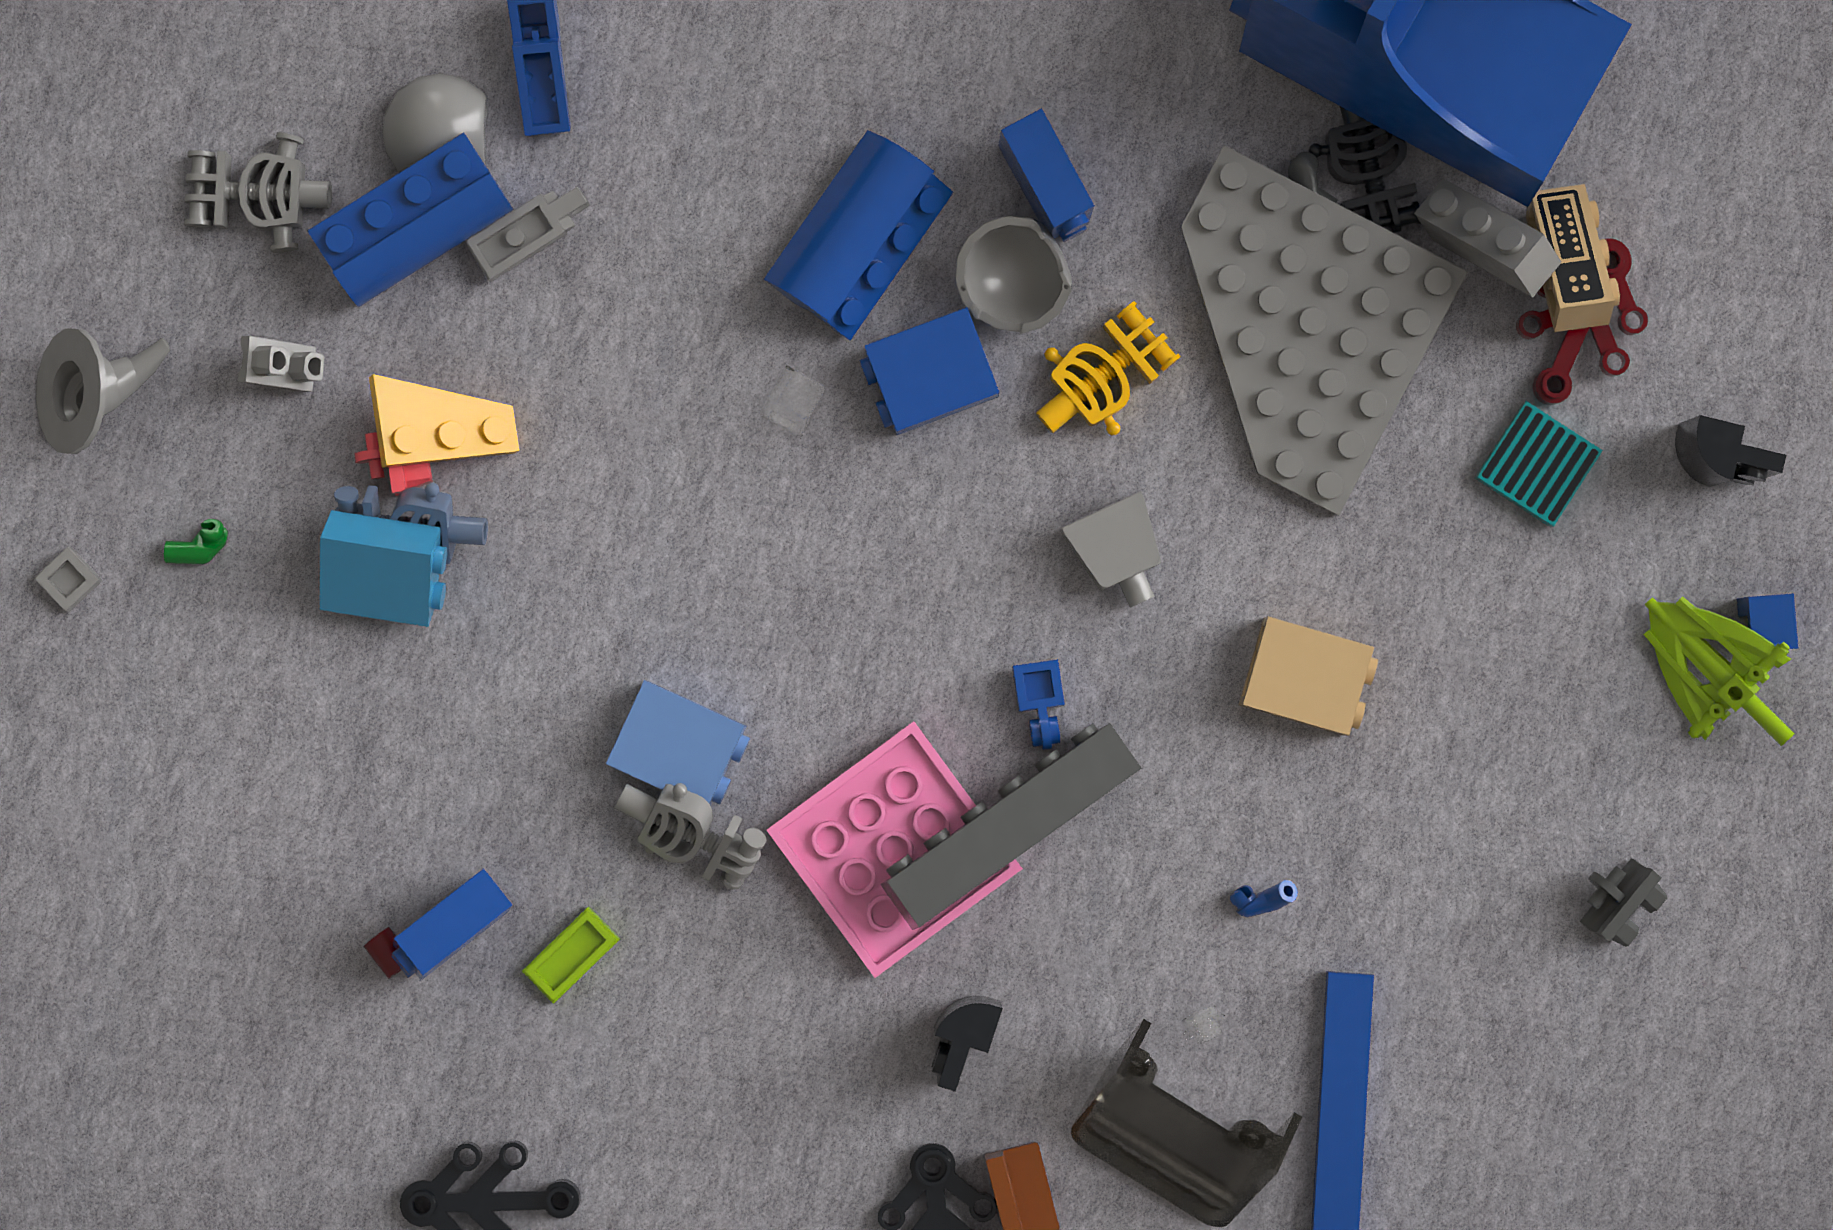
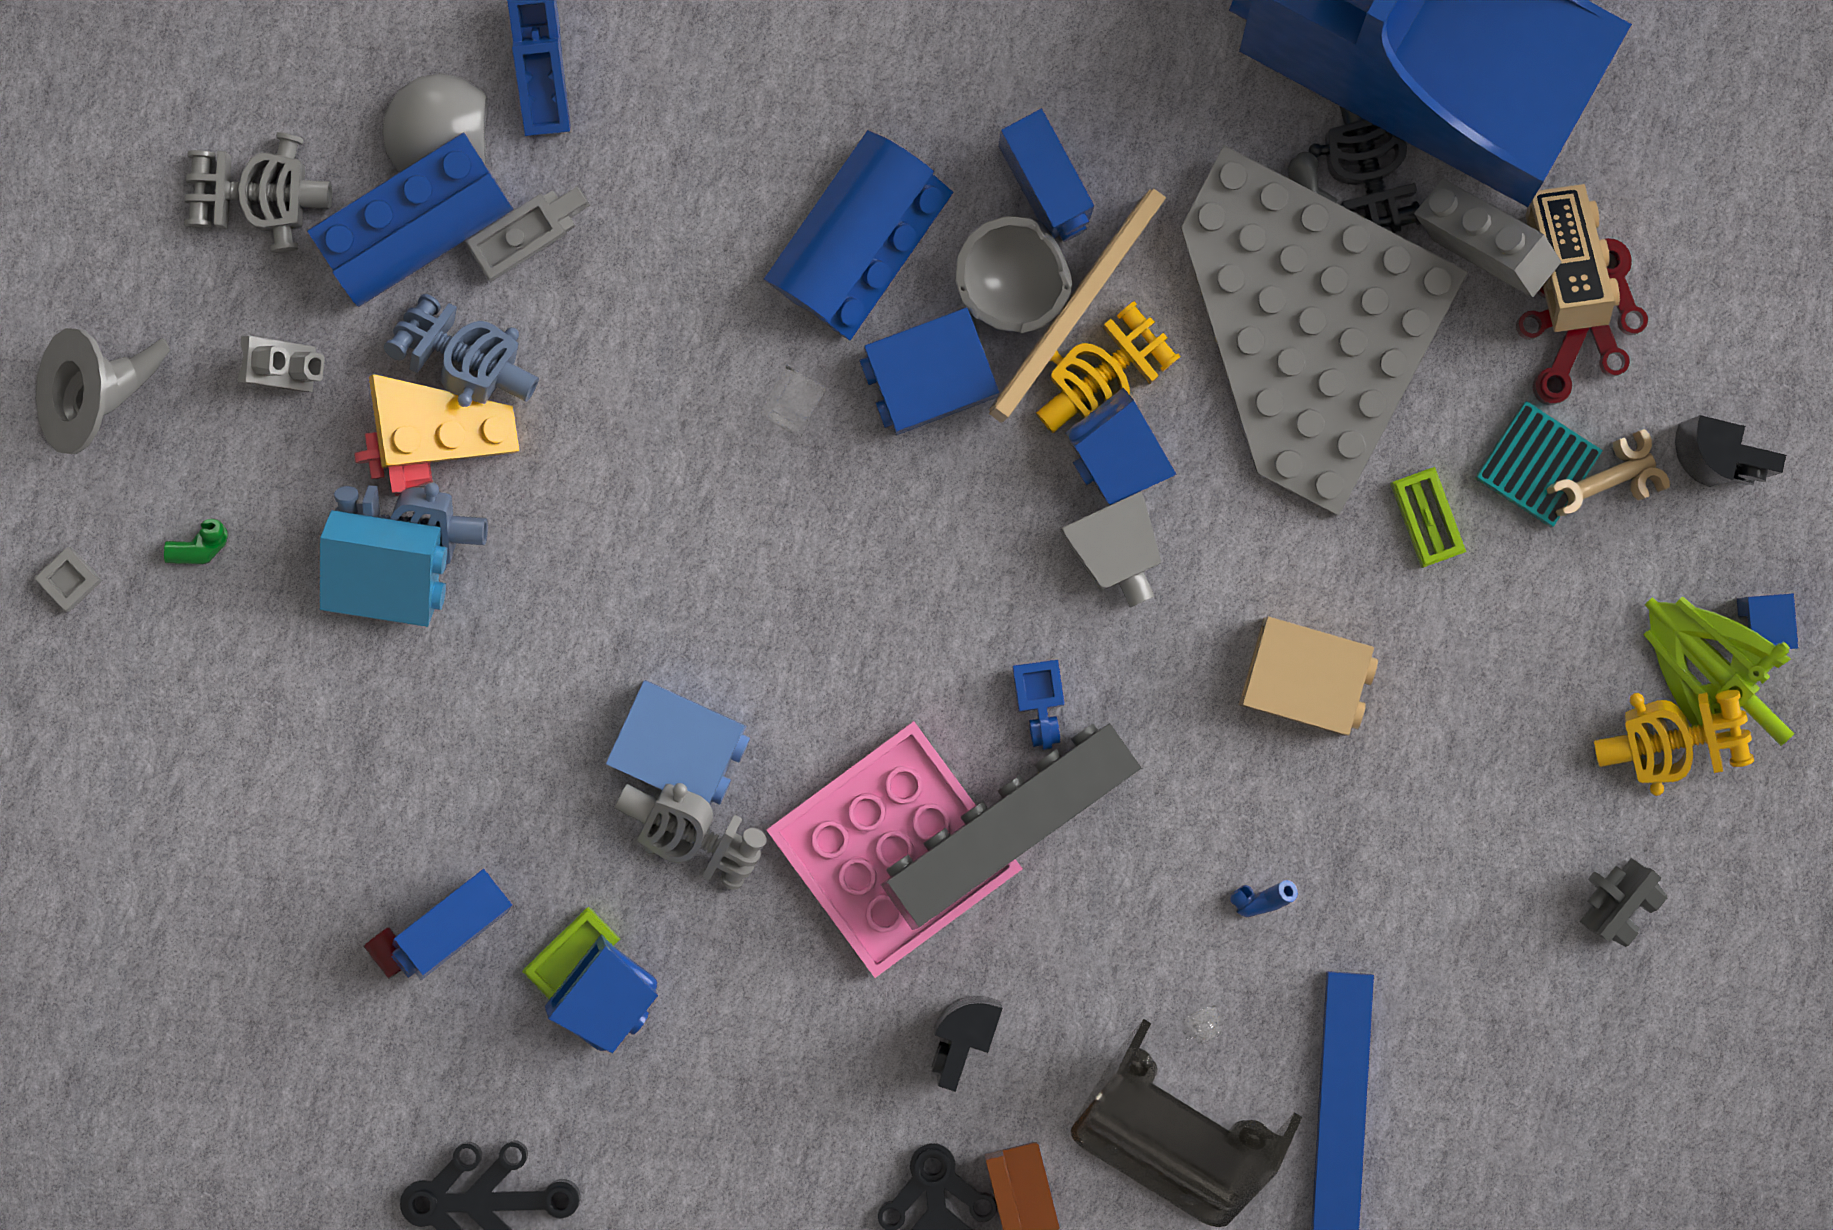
(490, 354): none -> sand blue torso
(603, 997): none -> blue torso
(1076, 305): none -> tan tile
(1118, 449): none -> blue torso
(1411, 522): none -> lime tile
(1631, 747): none -> yellow torso
(1637, 466): none -> tan bar

